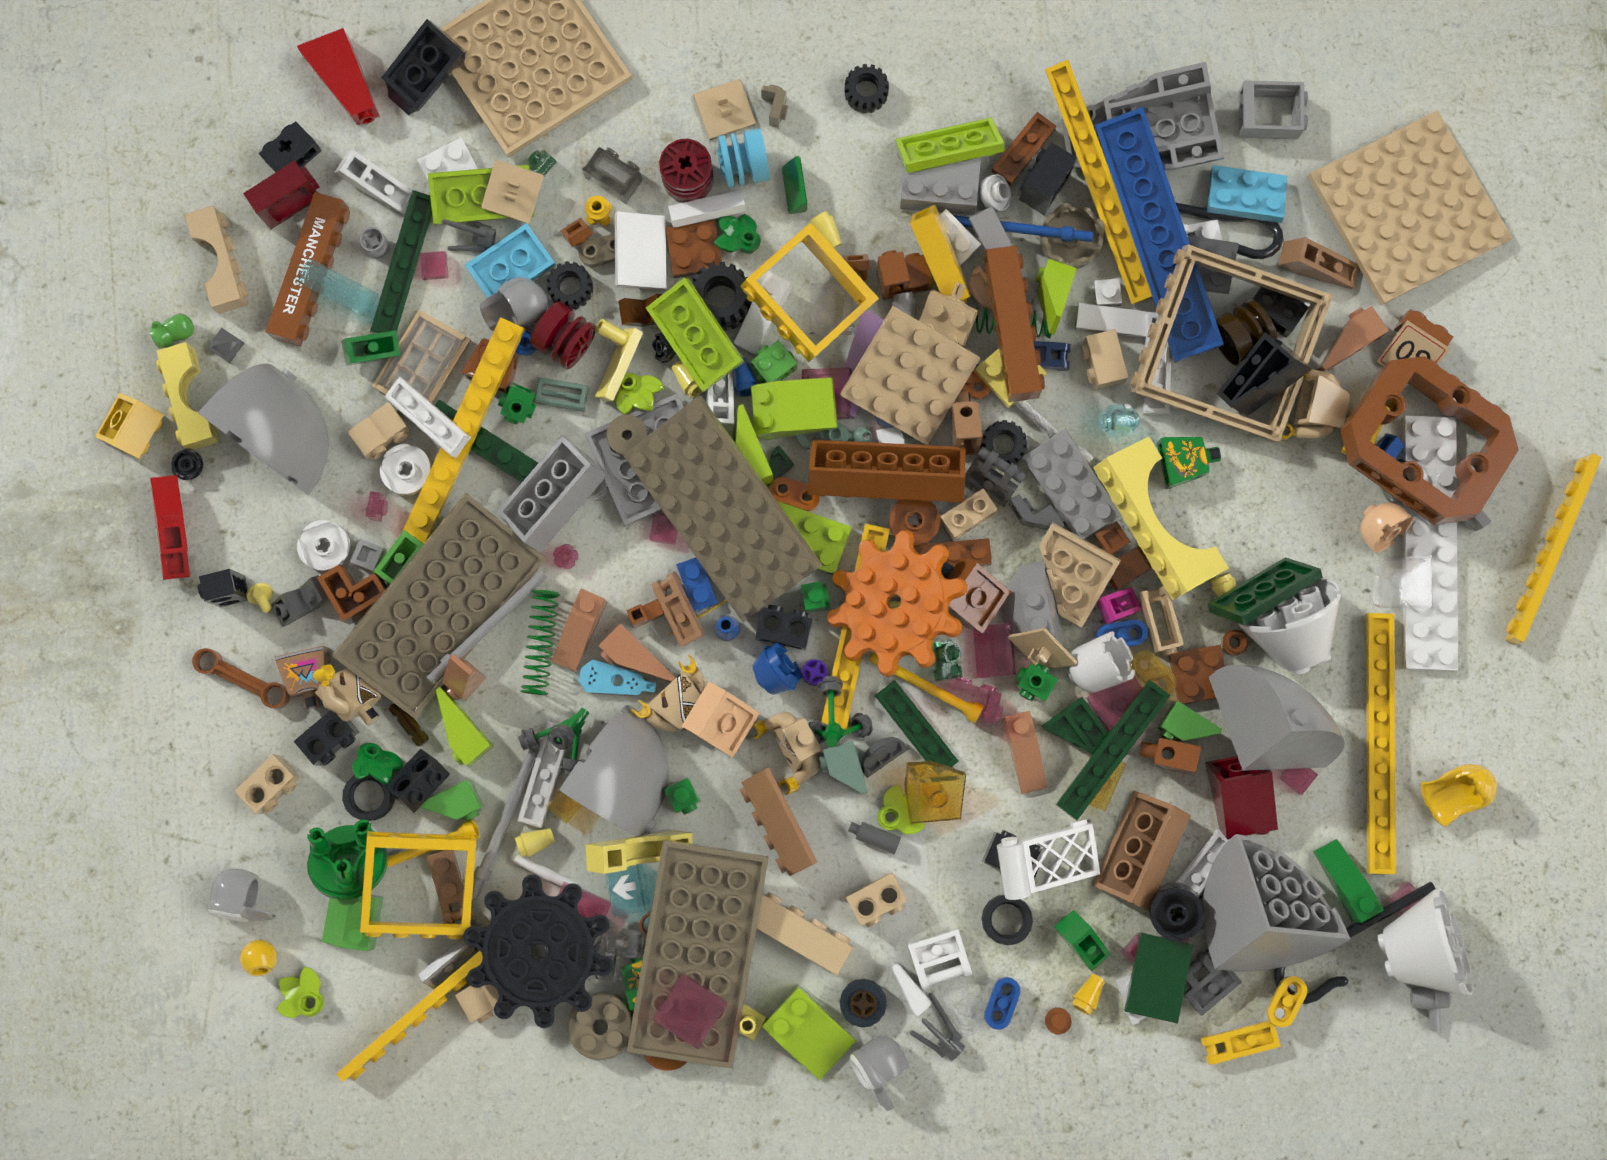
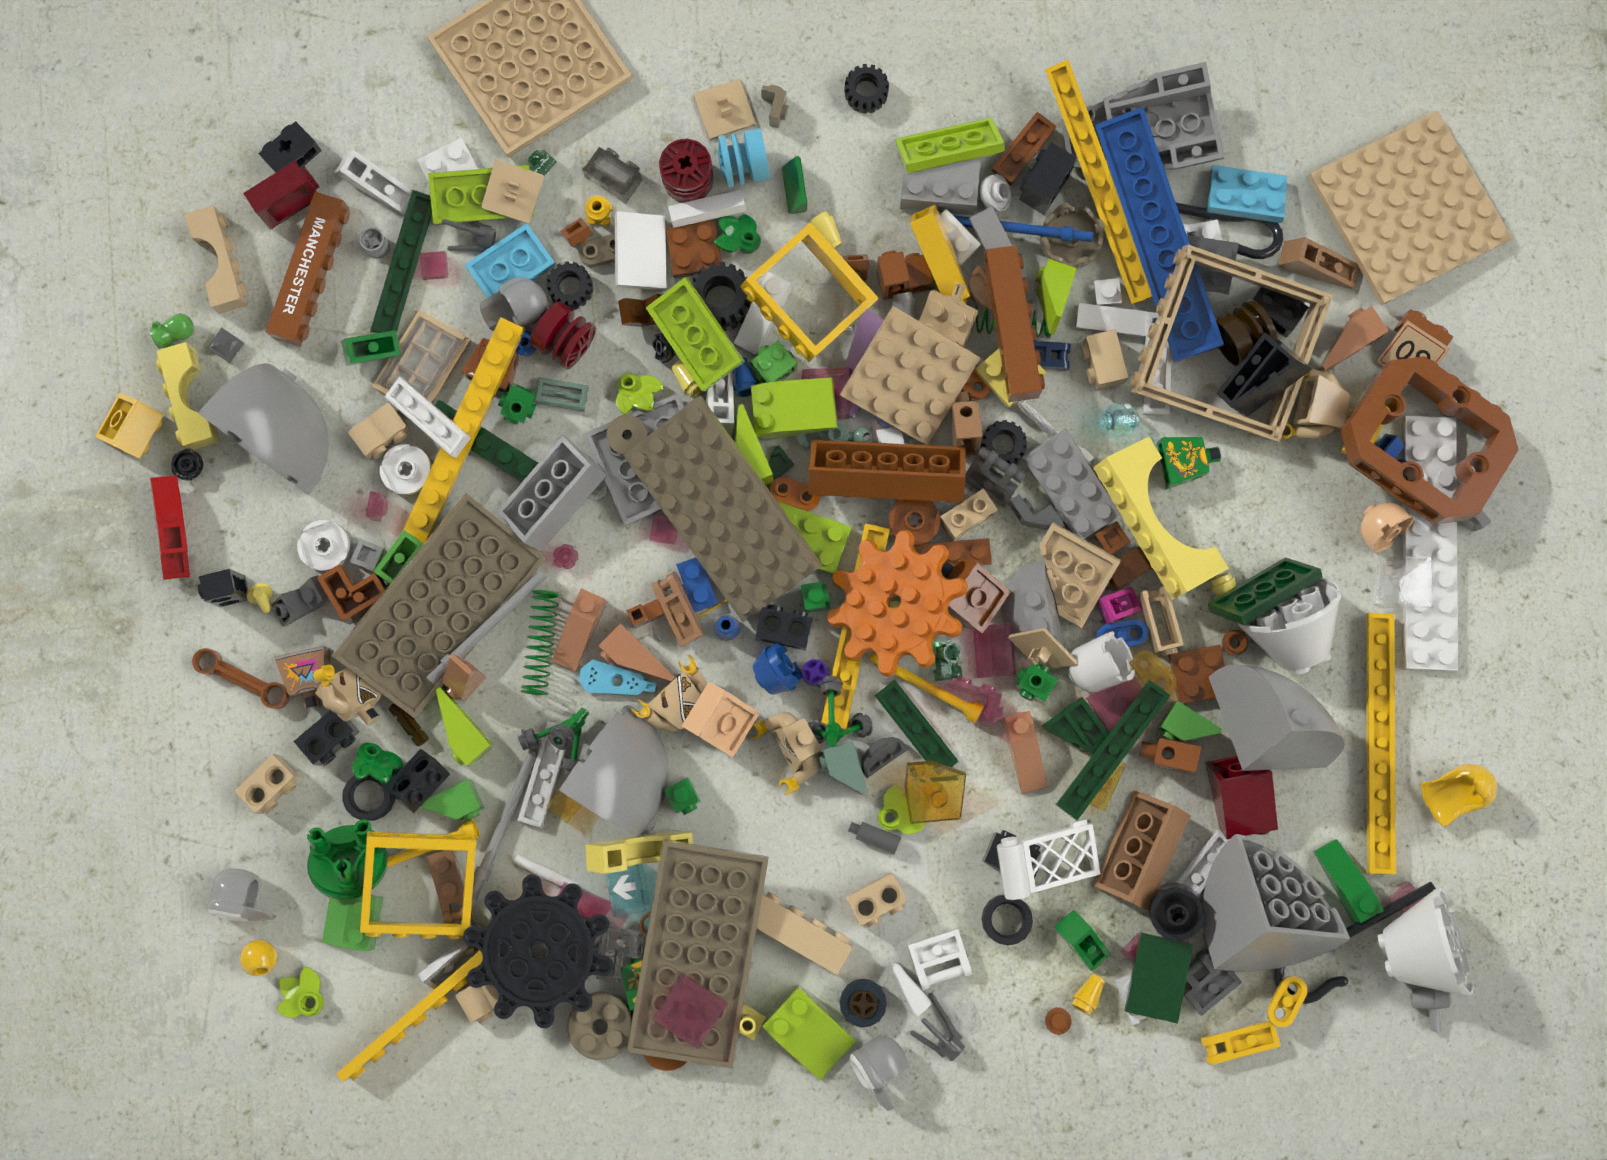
(337, 287): clear light blue plate -> none
(339, 69): red slope -> none
(422, 67): black slope -> none
(534, 841): light yellow cone -> none
(627, 343): light yellow piece -> none
(779, 822): medium nougat slope -> none
(1002, 1002): blue plate -> none
(1253, 89): light grey window -> none
(1299, 779): clear pink tile -> none
(1549, 556): yellow plate -> none

